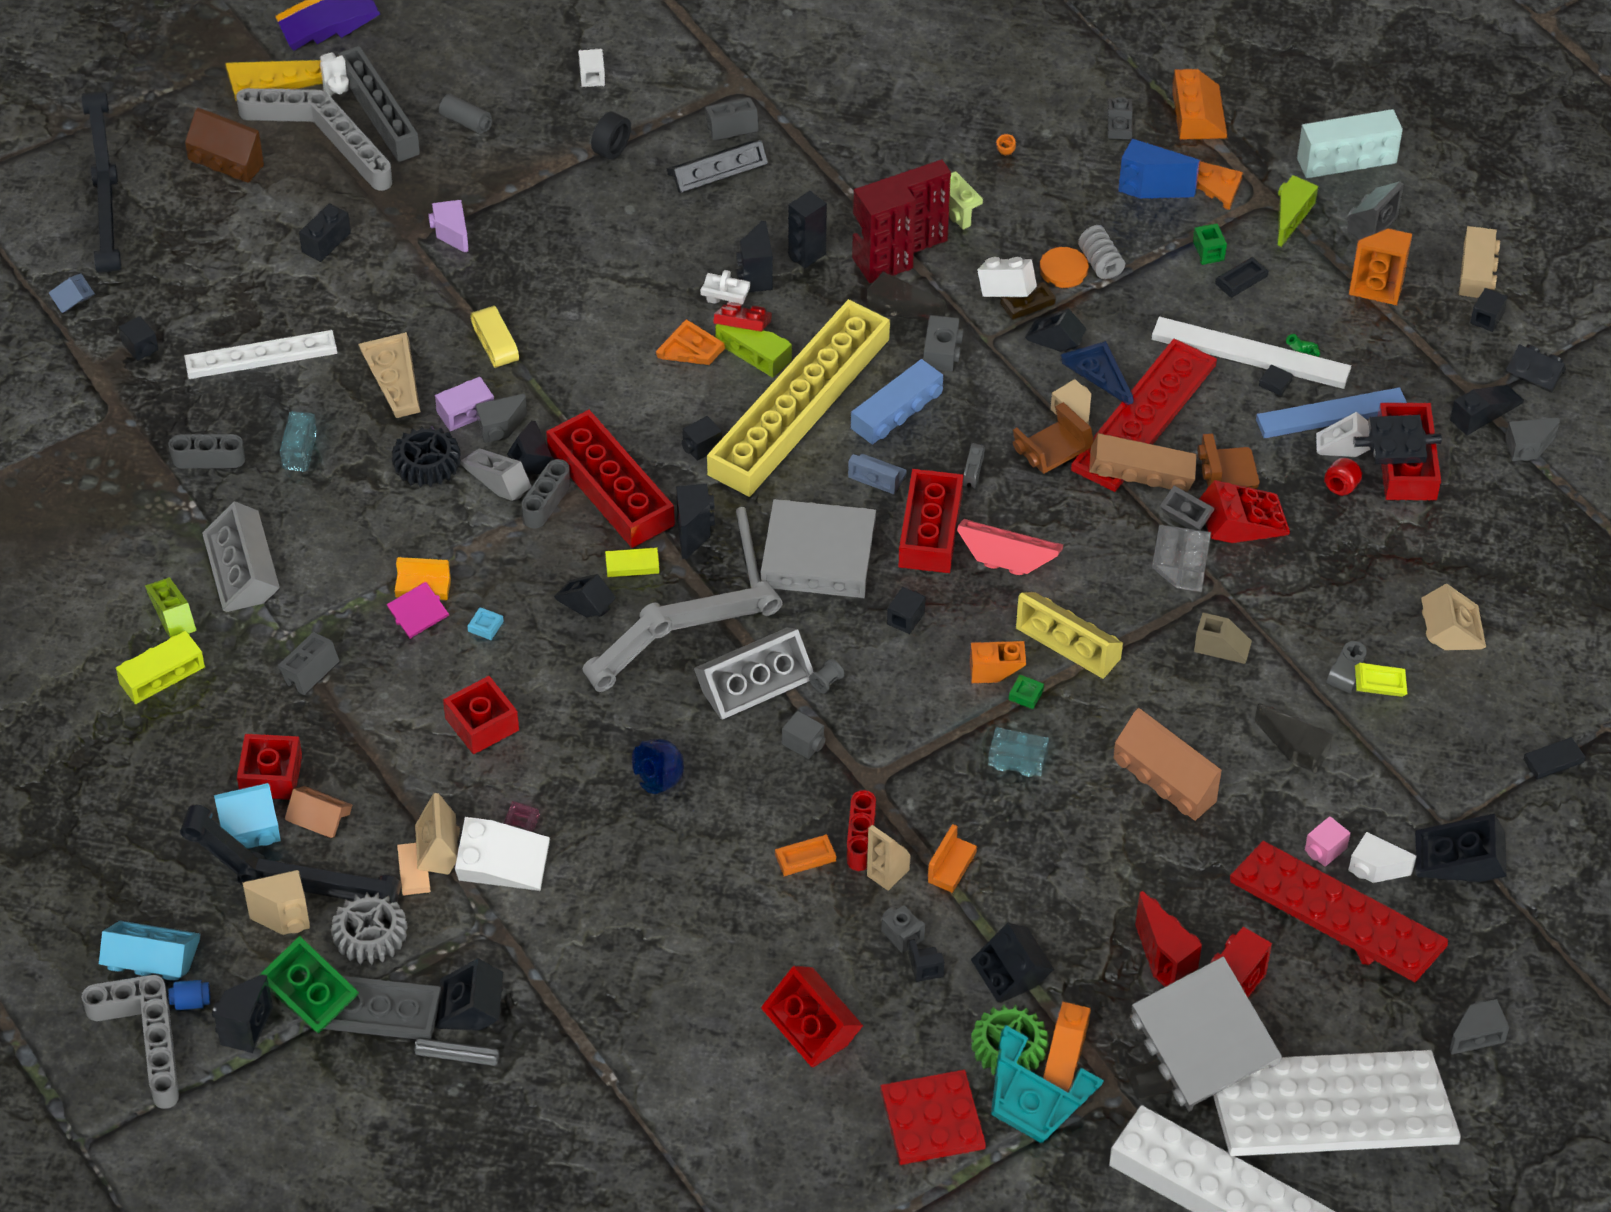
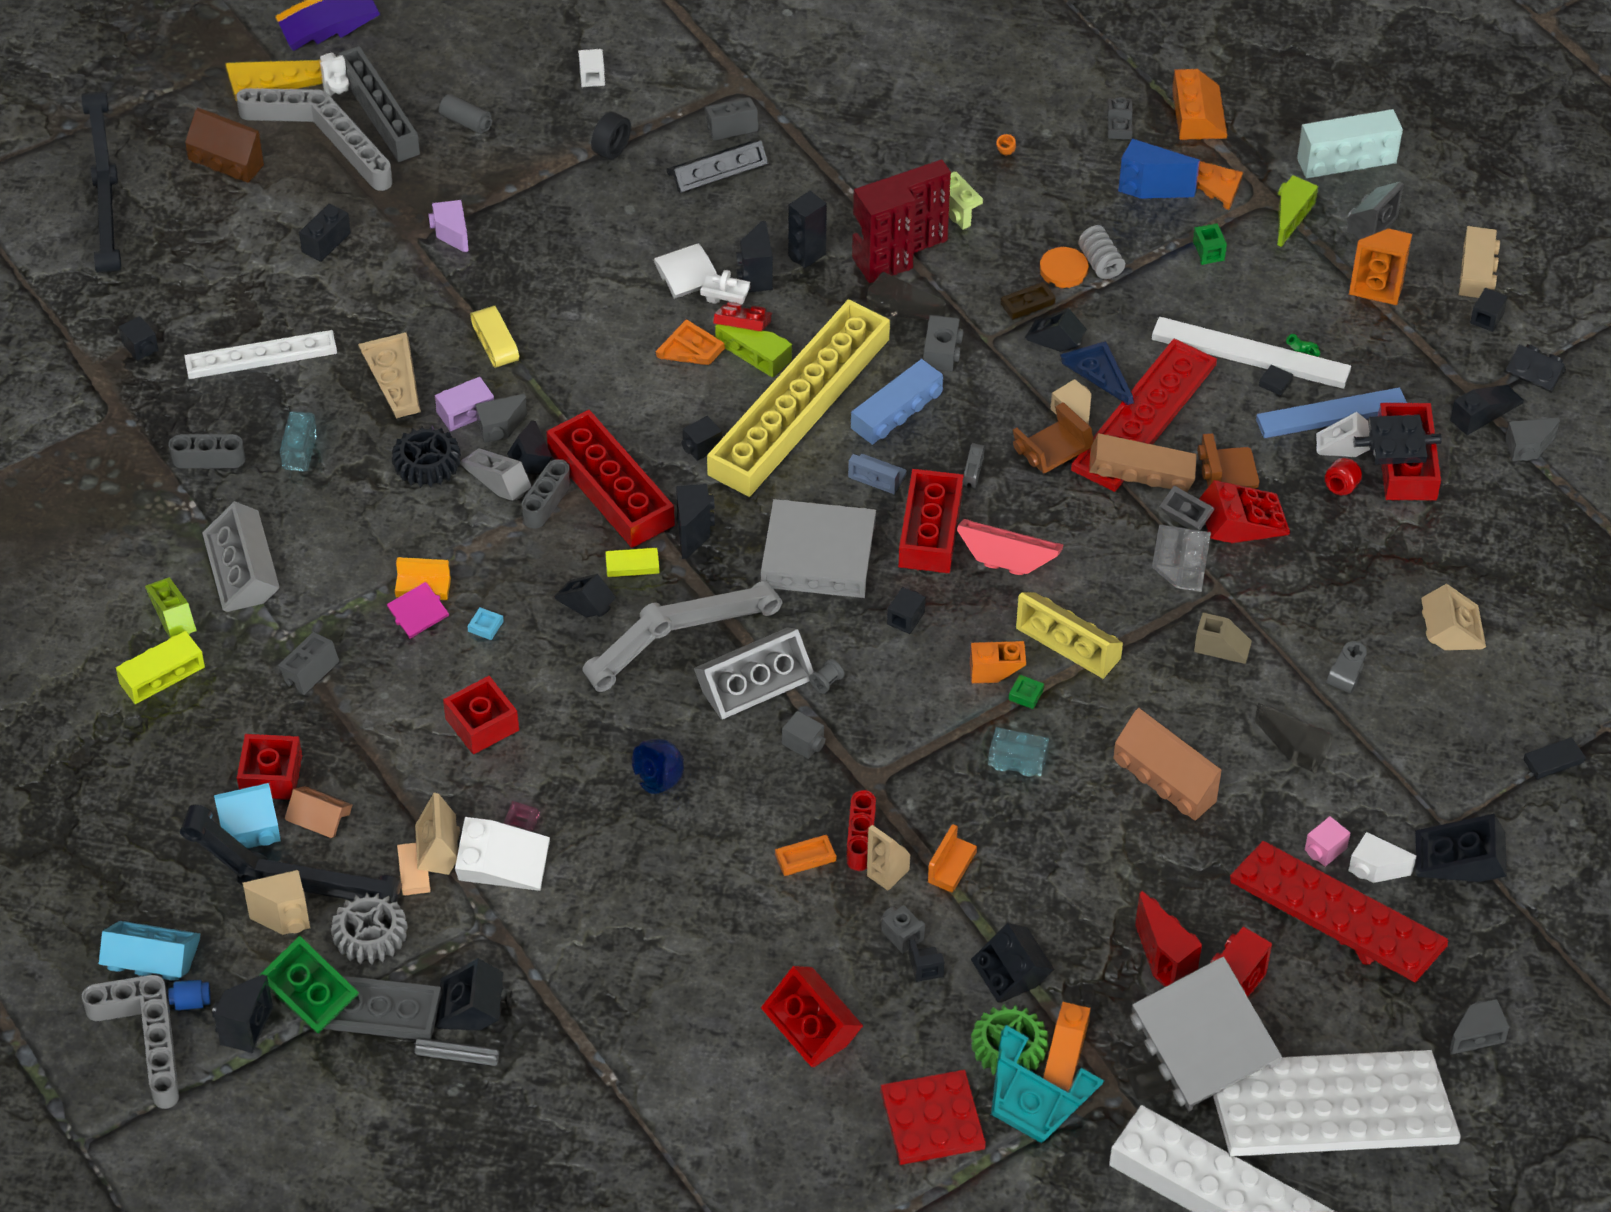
(71, 292): sand blue panel -> none
(684, 269): none -> white slope
(748, 546): light grey bar -> none
(1007, 277): white brick -> none
(1241, 277): black tile -> none
(1380, 679): neon yellow tile -> none

